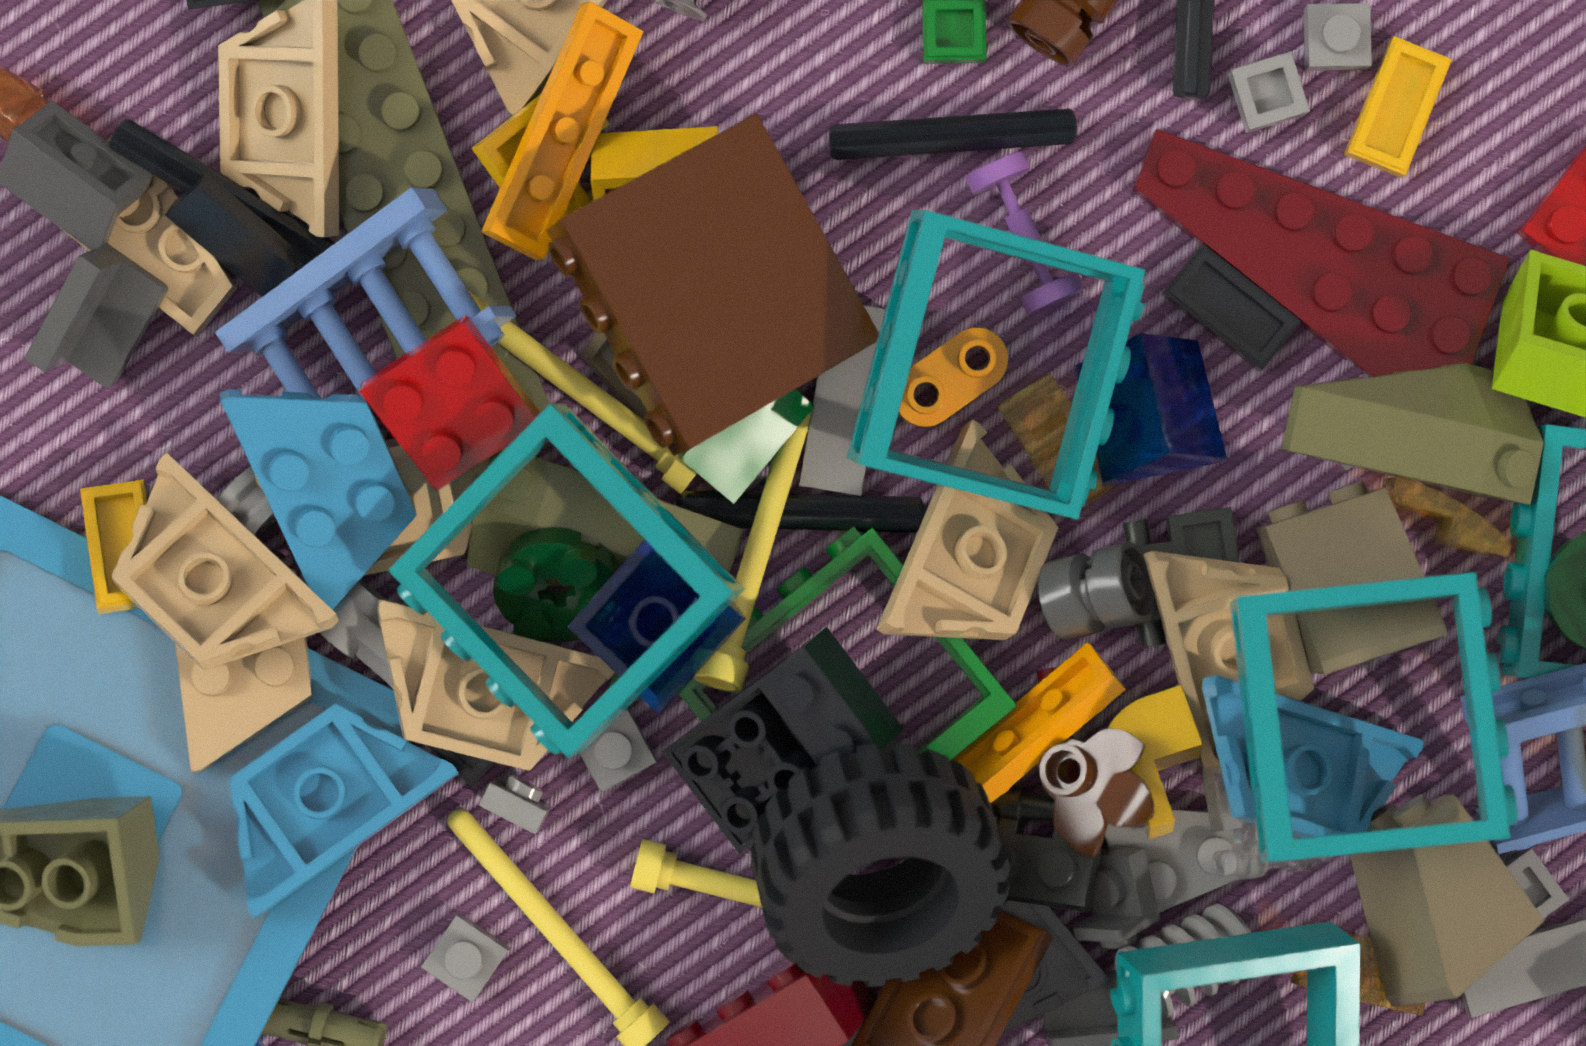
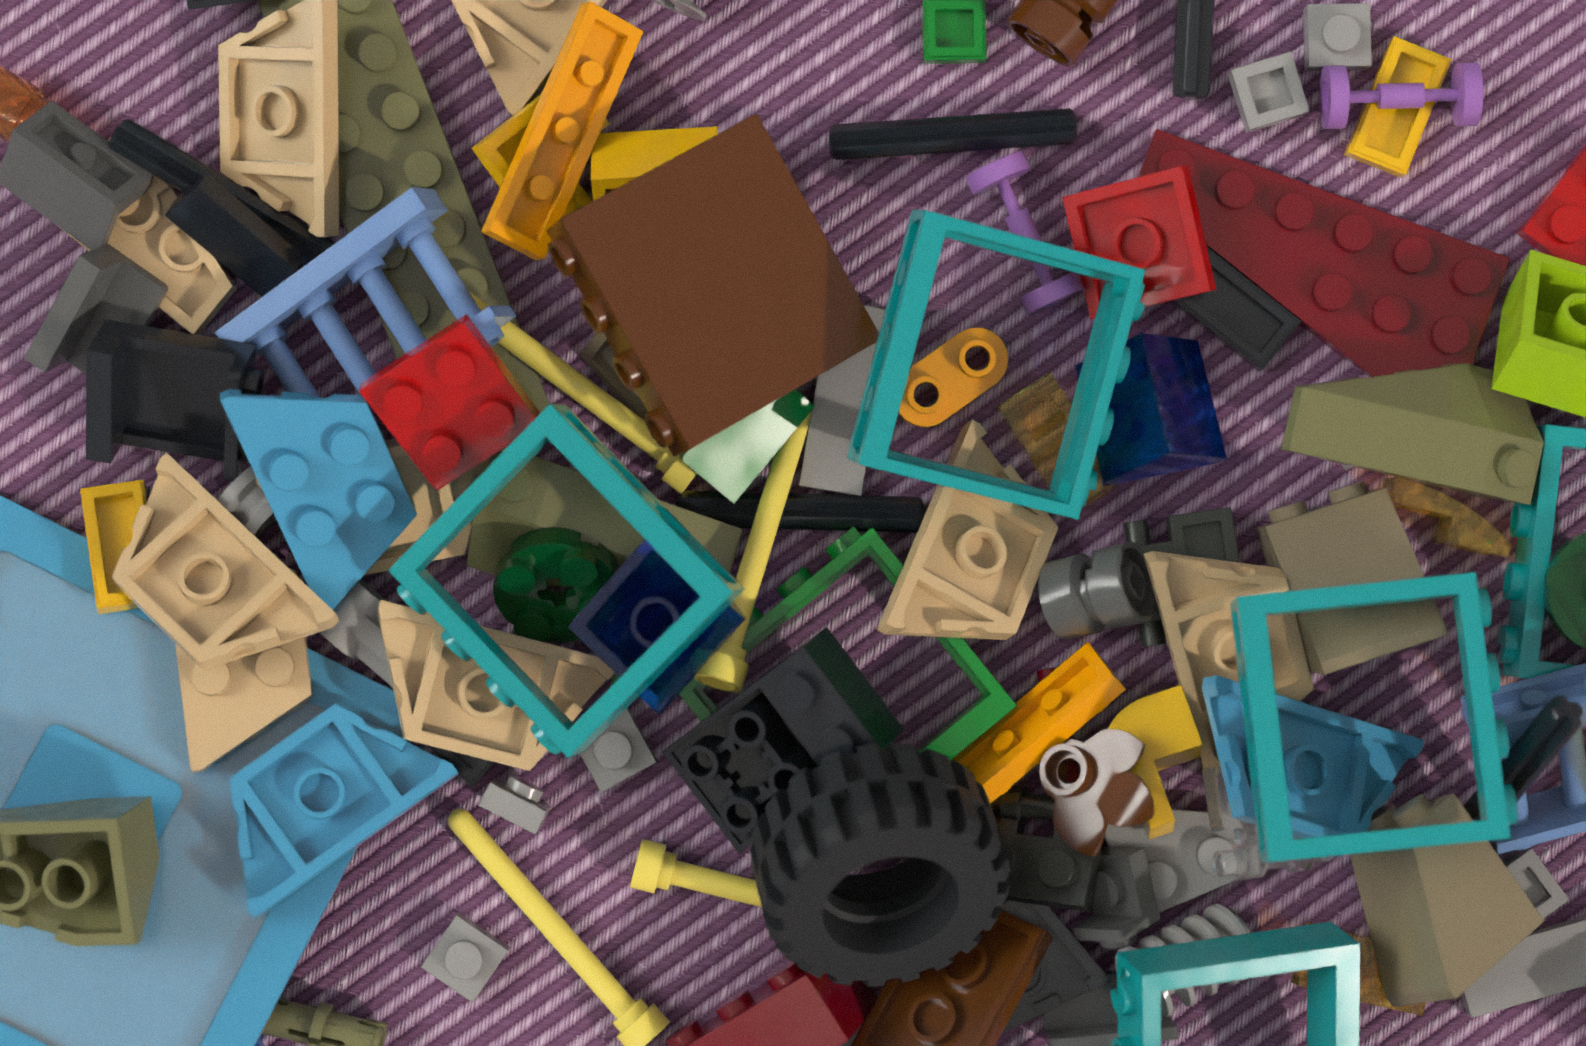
(165, 392): none -> black panel
(1145, 225): none -> red plate
(1464, 94): none -> medium lavender wheel
(1535, 748): none -> black axle

